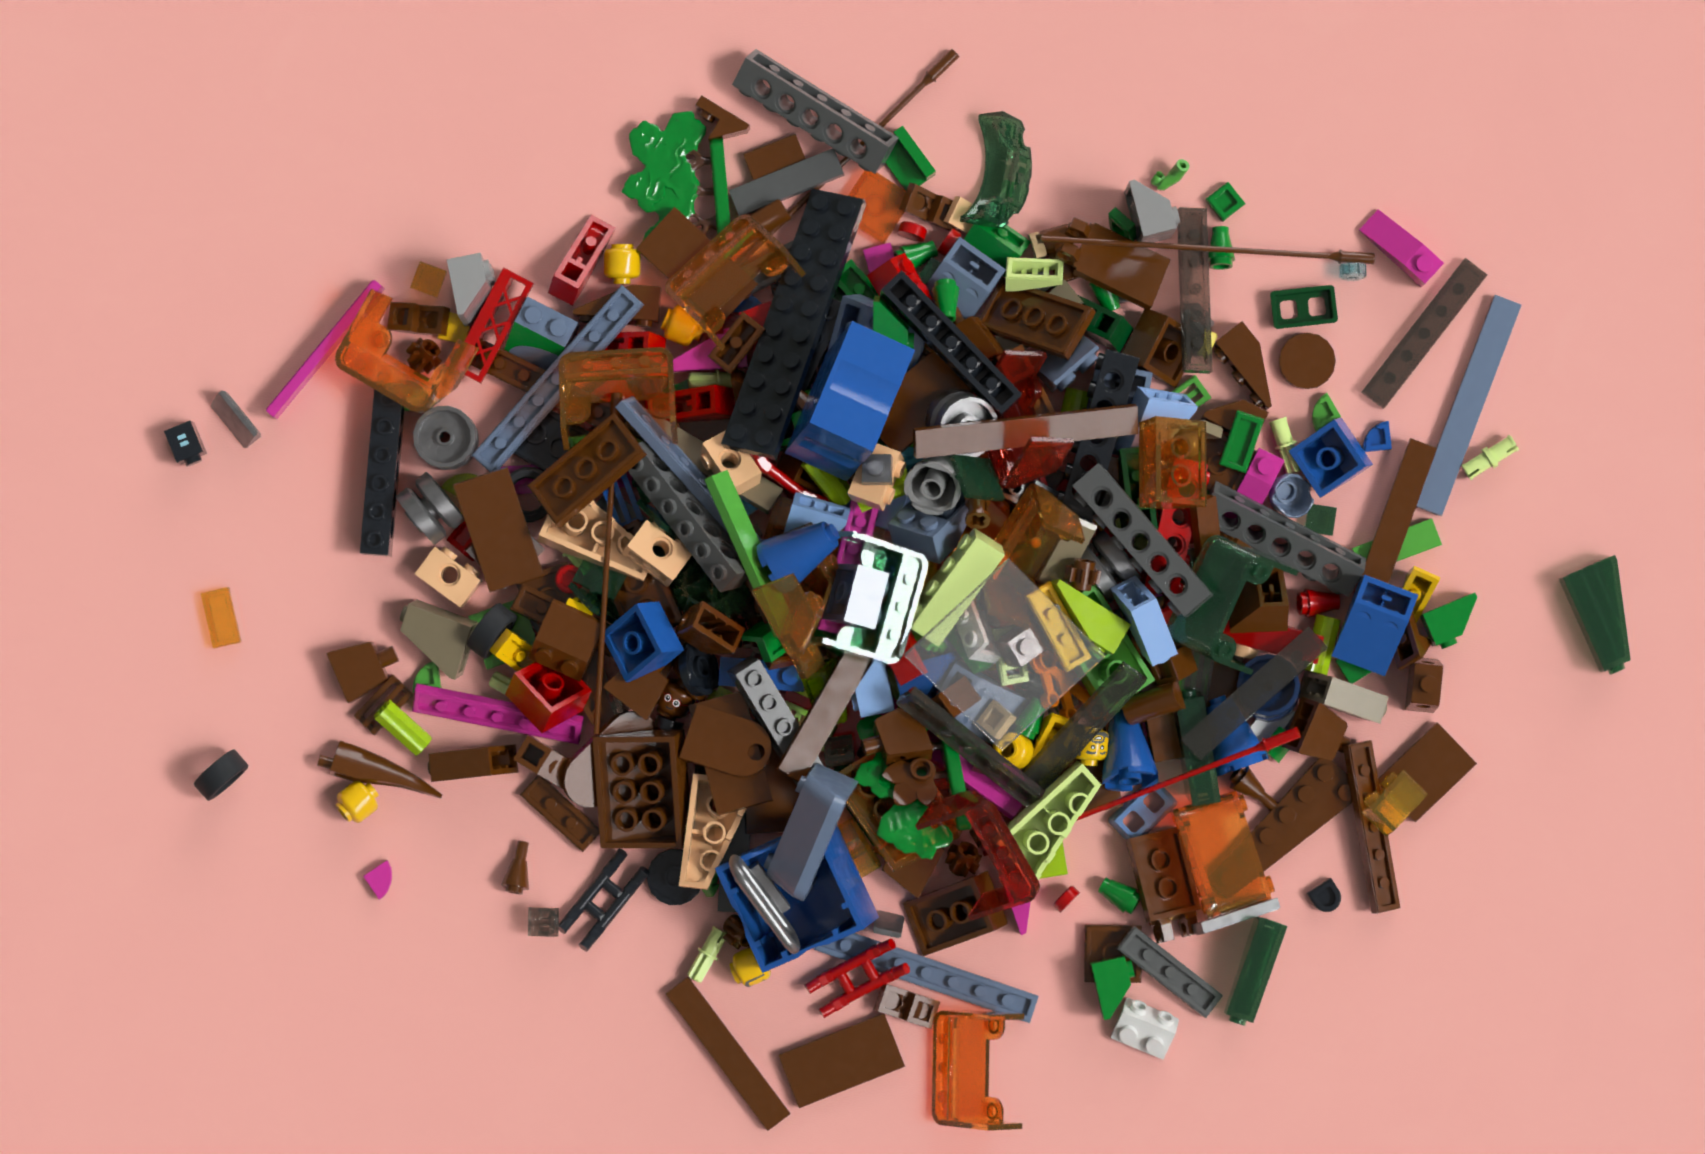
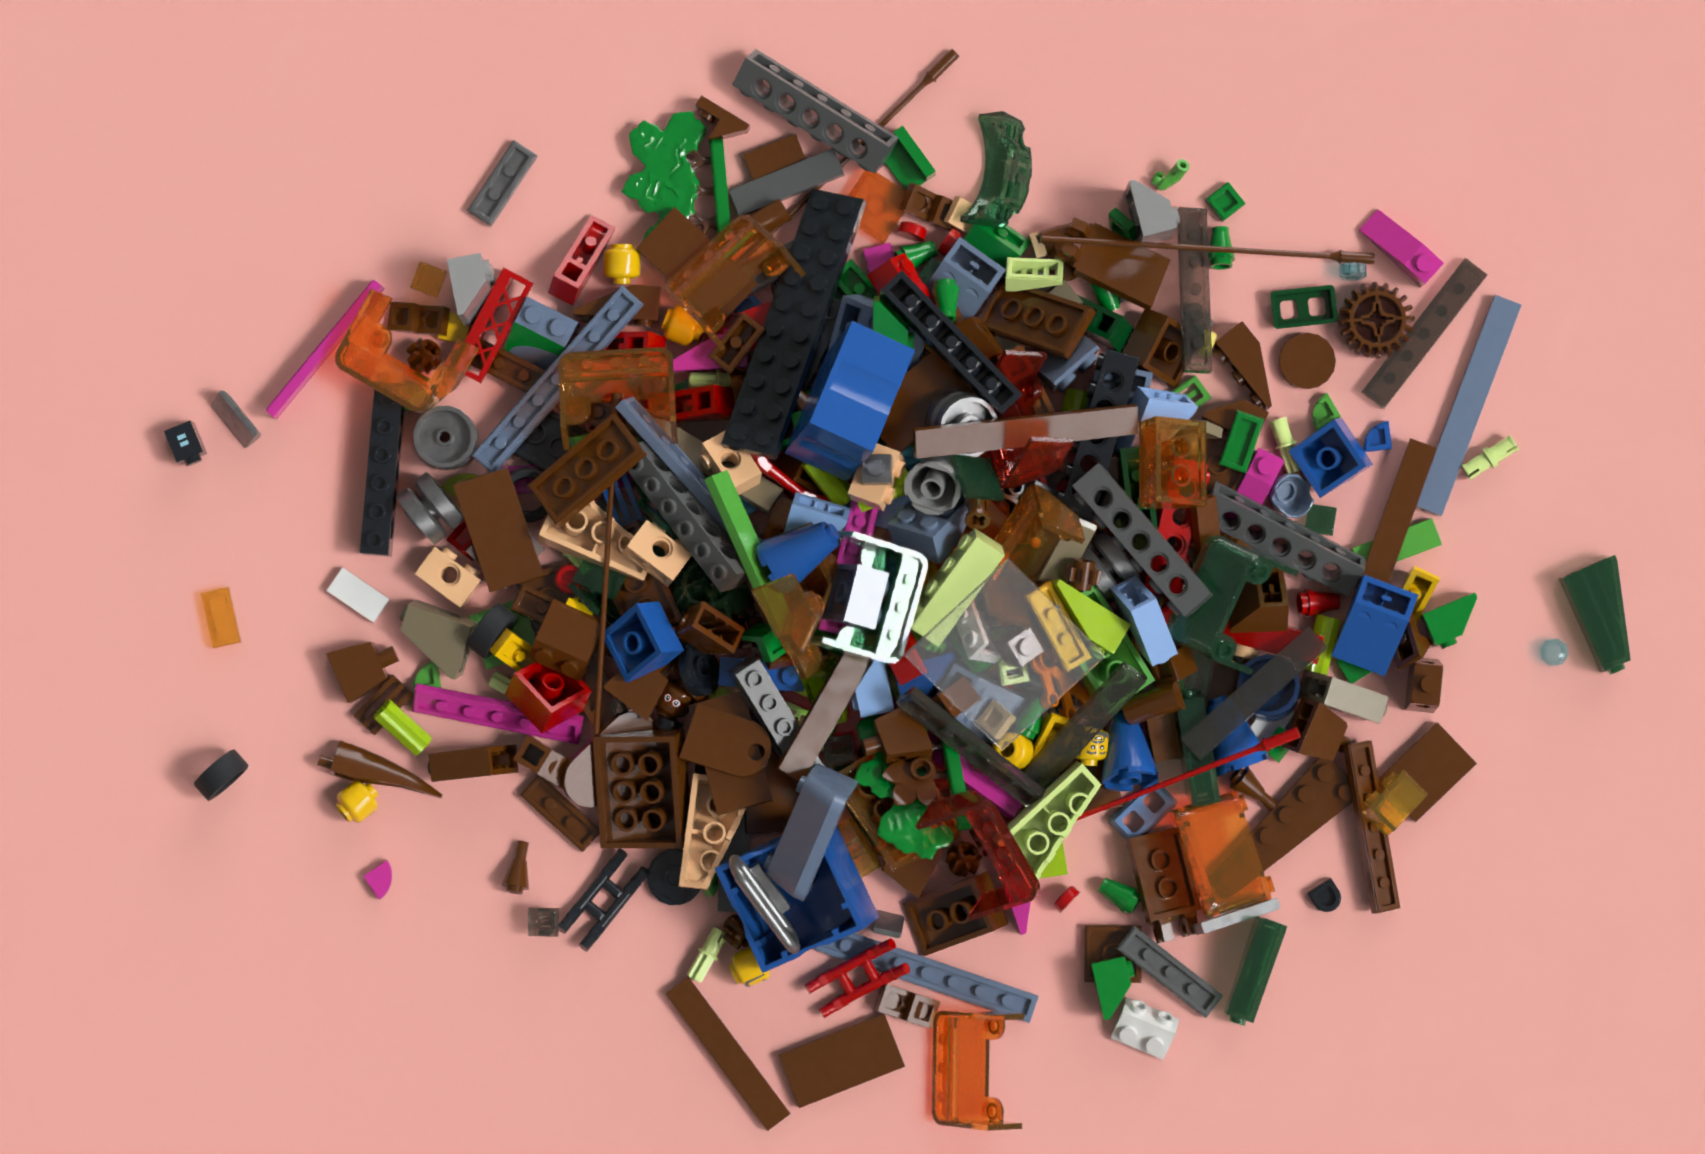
(358, 595): none -> white tile
(502, 183): none -> flat silver tile
(1376, 334): none -> reddish brown gear
(1554, 652): none -> clear light blue tile

